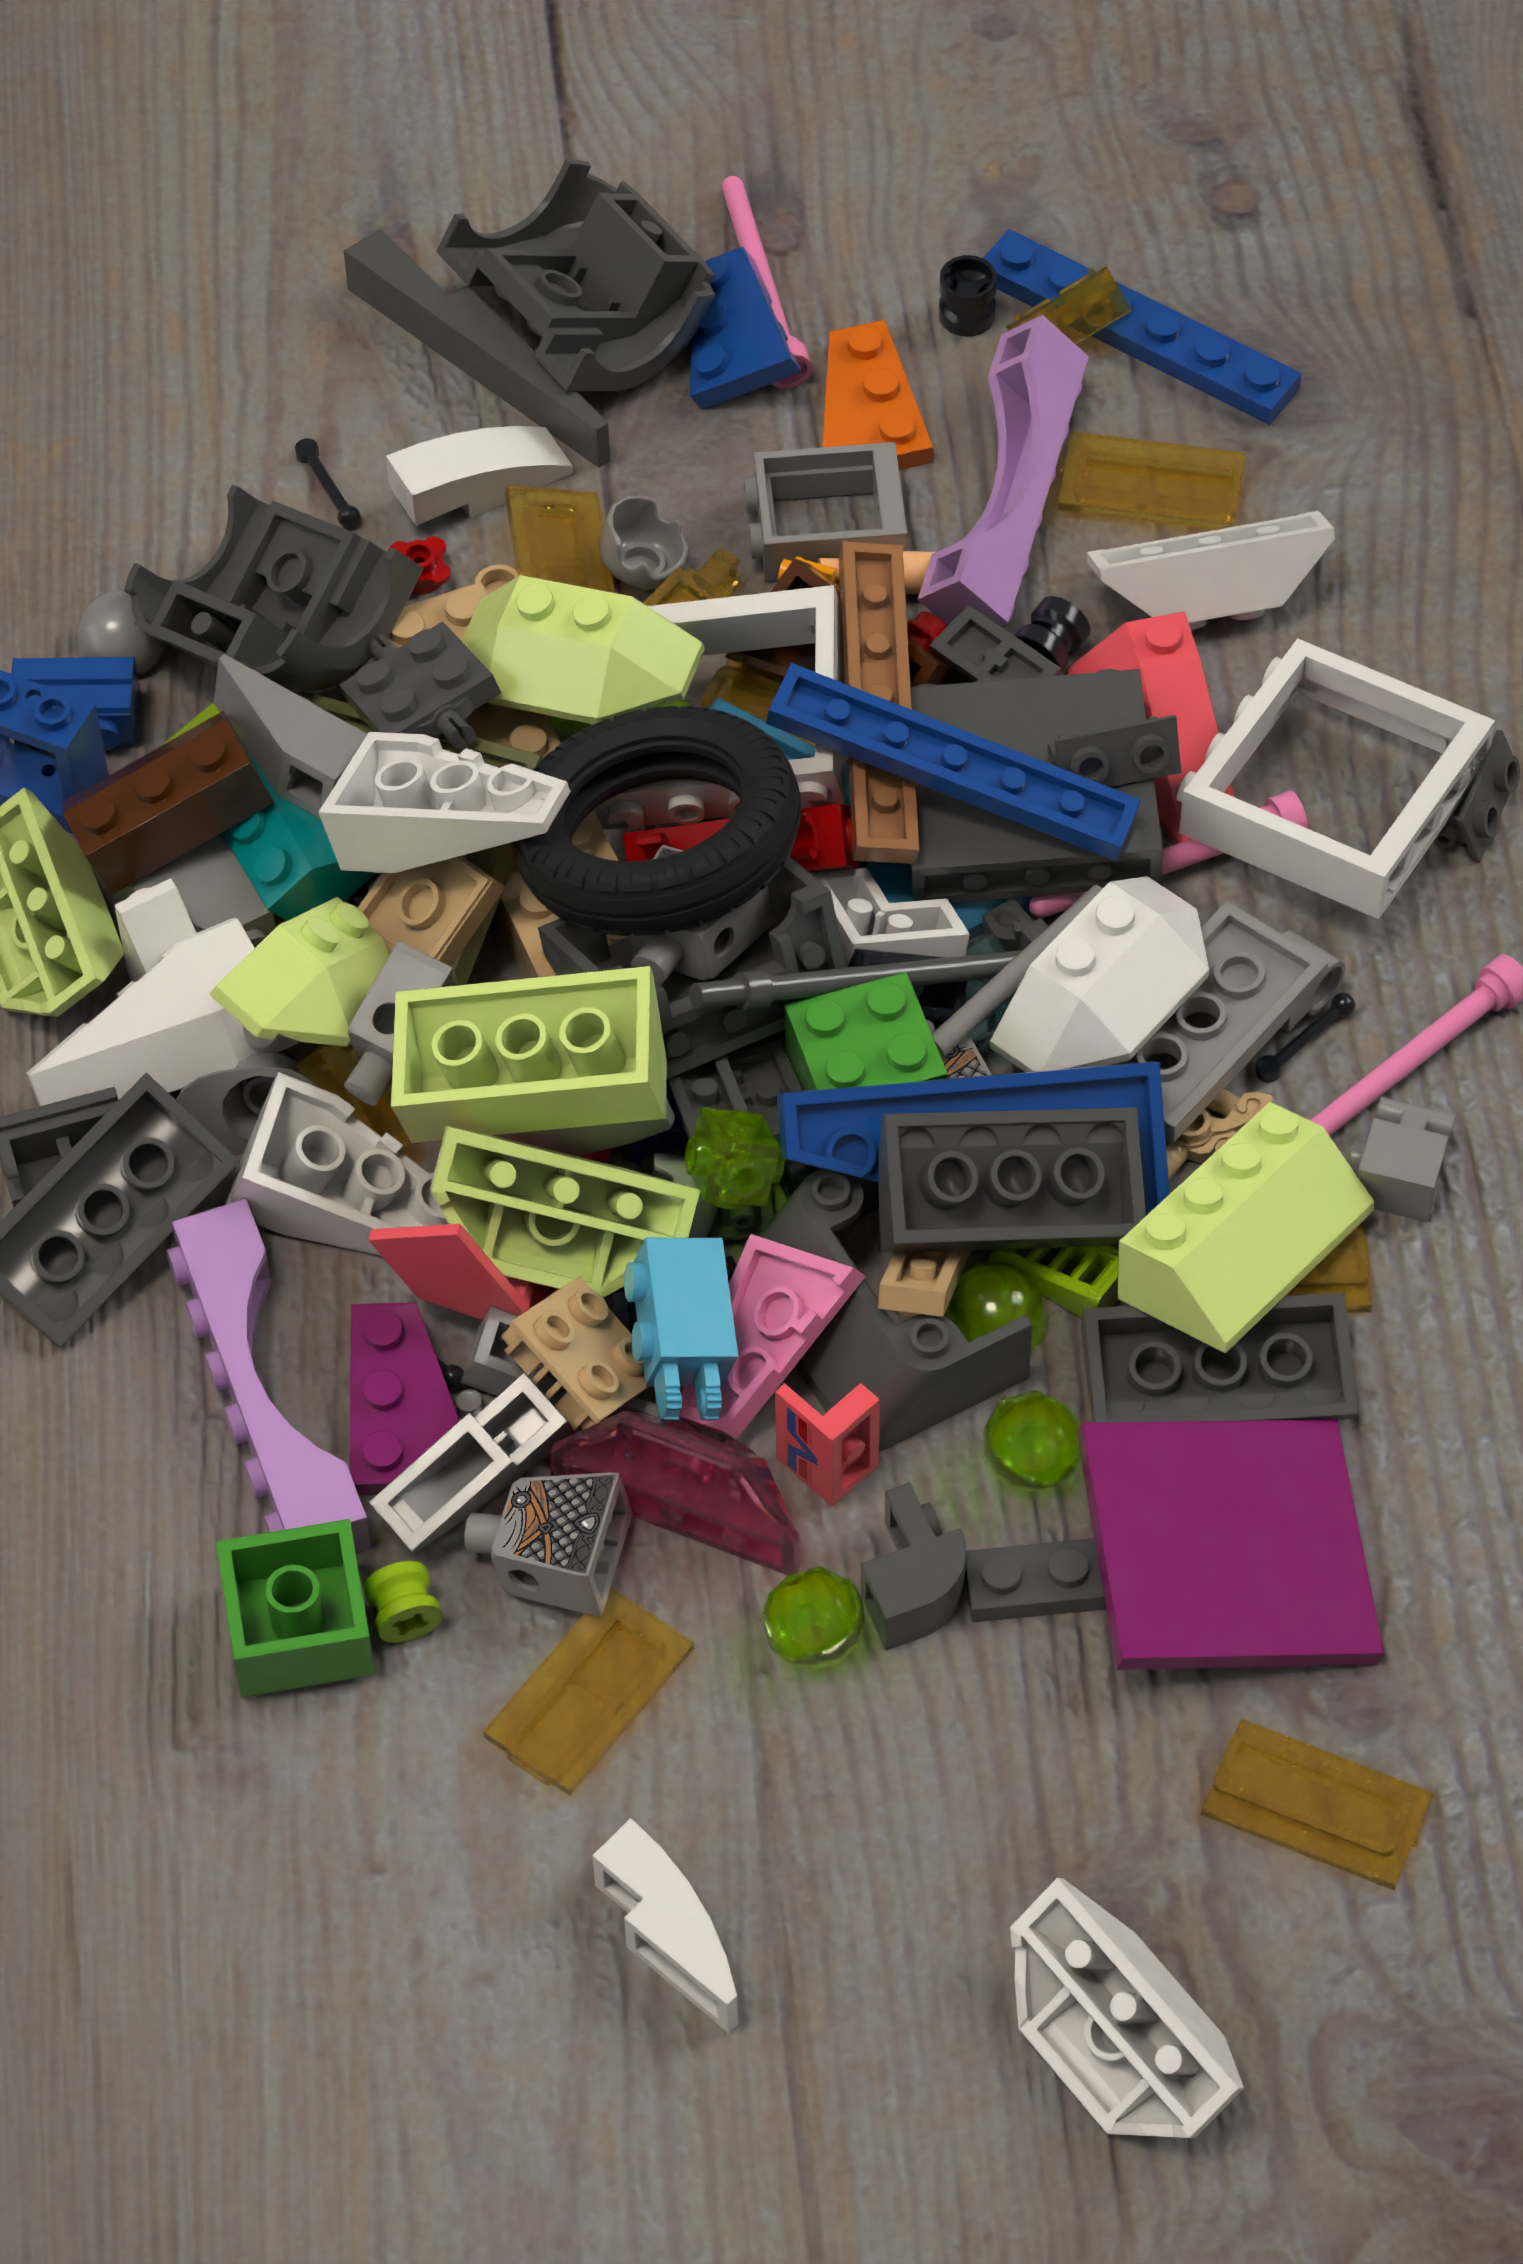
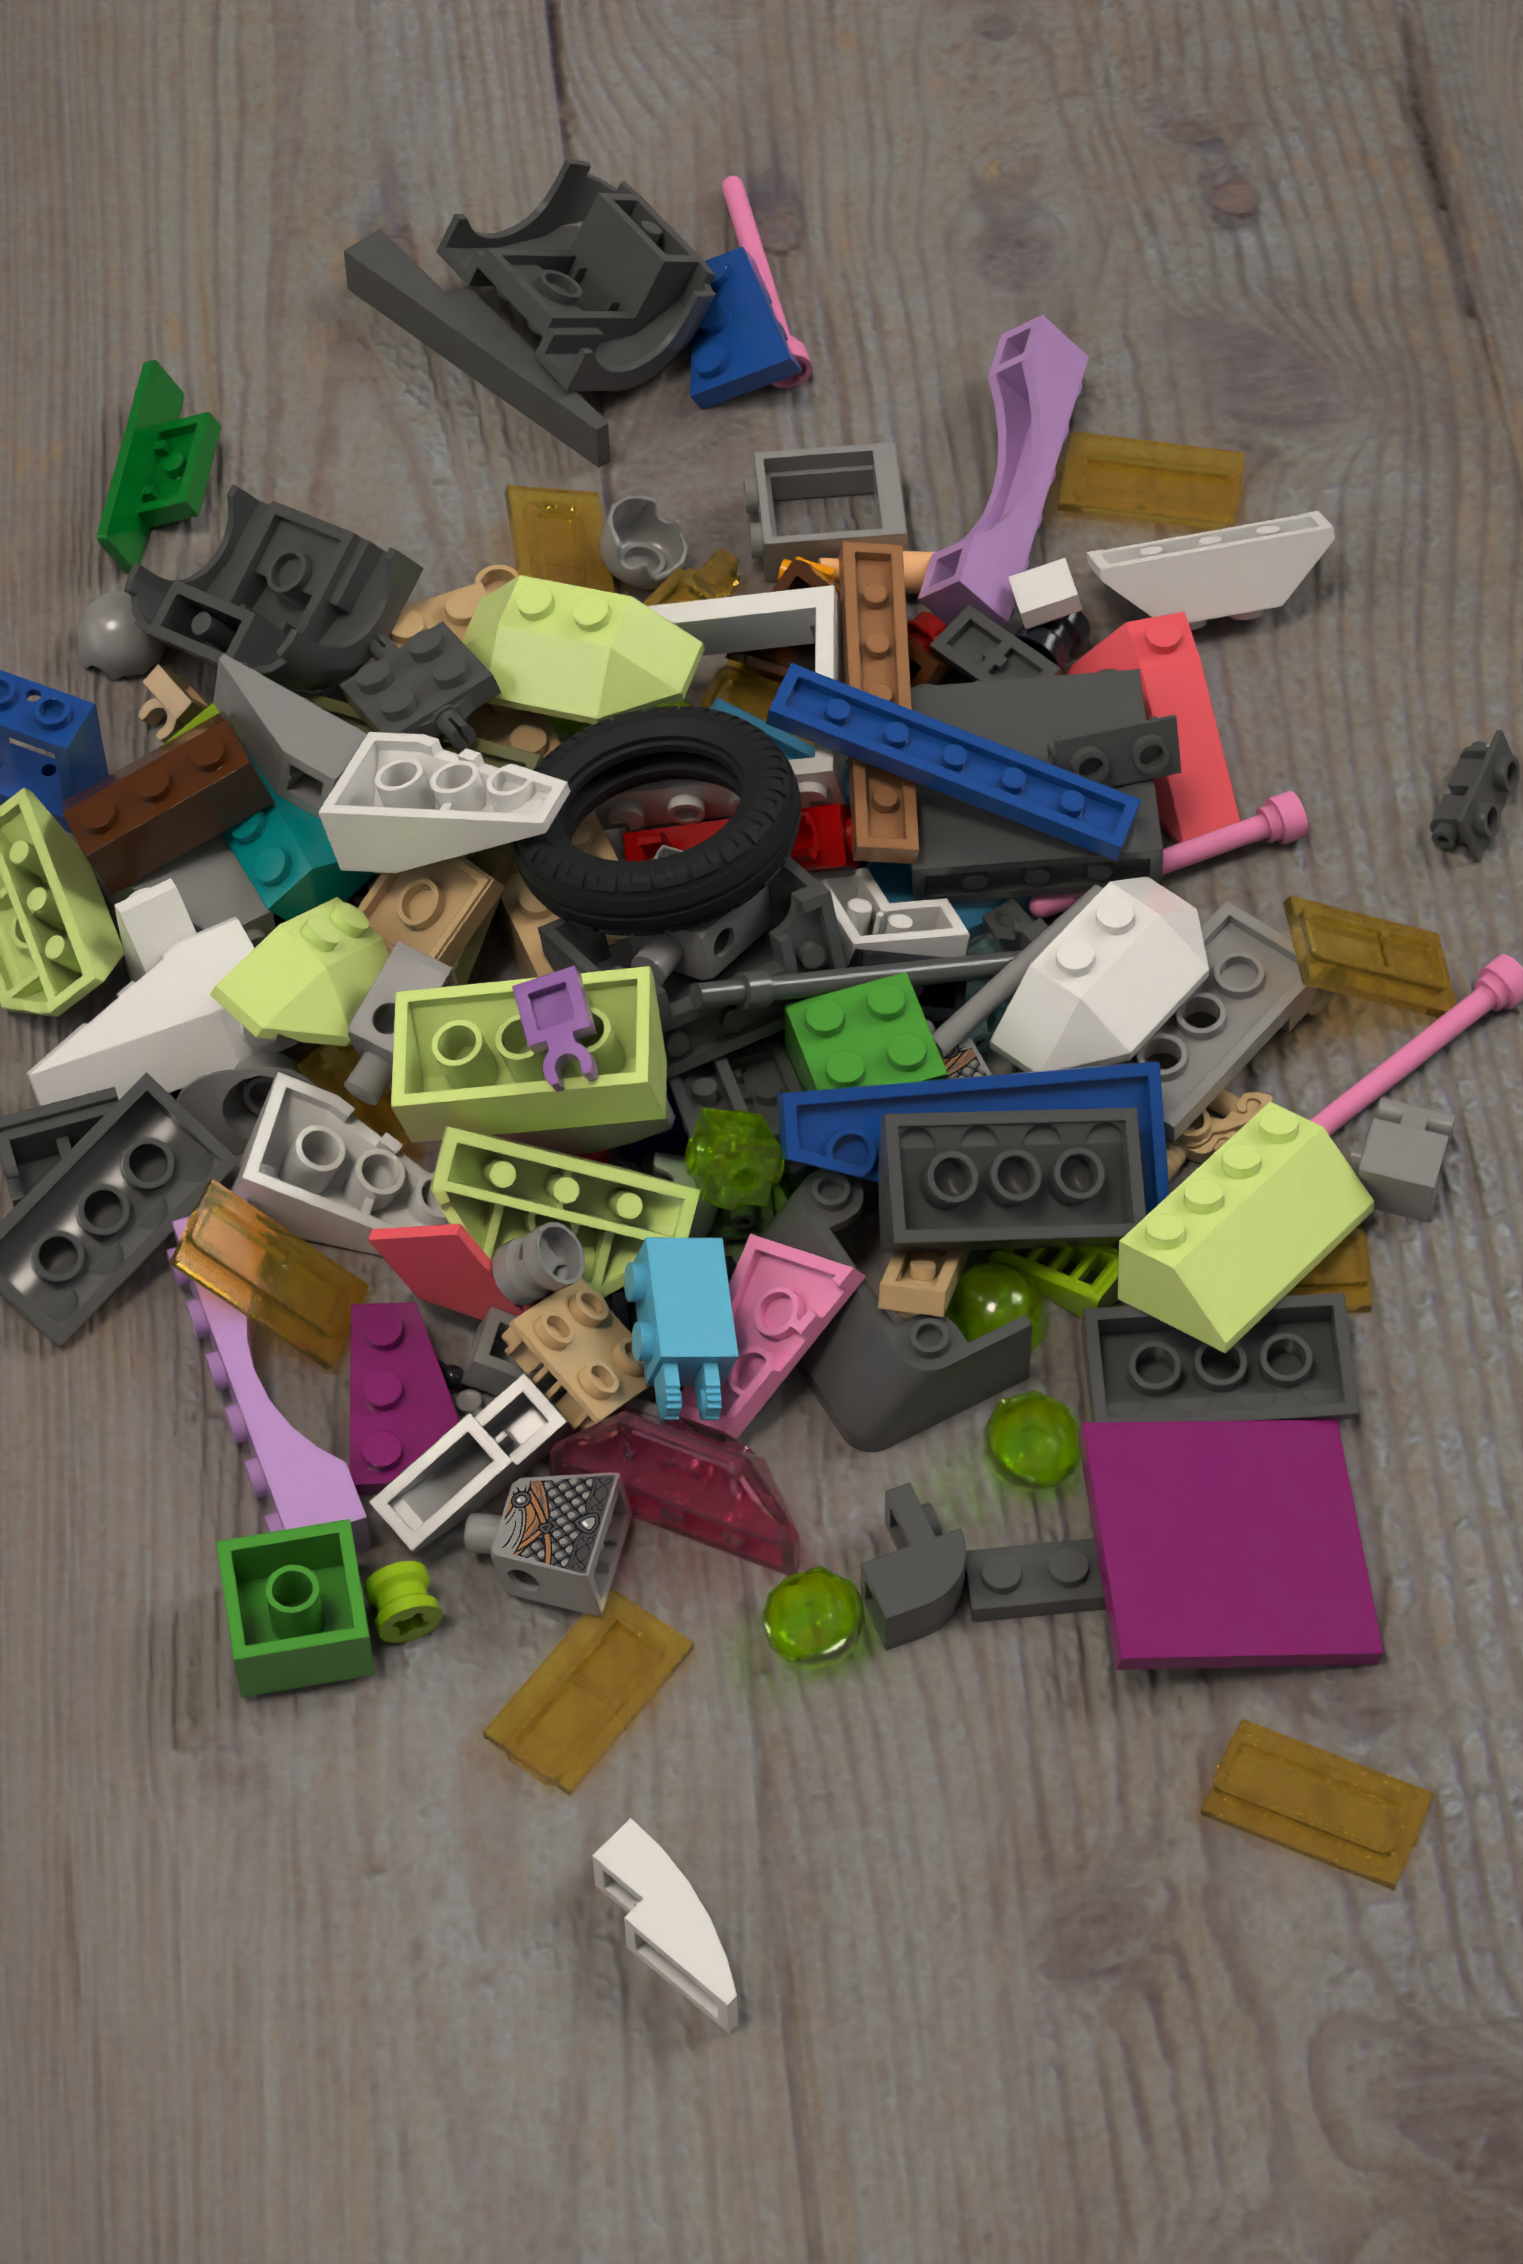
(105, 681): blue brick -> none
(158, 467): none -> green bracket
(174, 698): none -> tan tile
(268, 1274): none -> clear yellow piece
(308, 452): black hinge -> none
(429, 555): red plate -> none
(473, 469): white slope -> none
(538, 1263): none -> light grey wheel
(555, 1018): none -> medium lavender plate
(828, 1450): coral panel -> none
(871, 396): orange wing -> none
(967, 295): black wheel -> none
(1045, 593): none -> white tile
(1081, 306): clear yellow hinge -> none
(1116, 2021): white wedge -> none
(1154, 332): blue plate -> none
(1269, 1066): black hinge -> none
(1304, 855): white window -> none
(1369, 958): none -> clear yellow piece

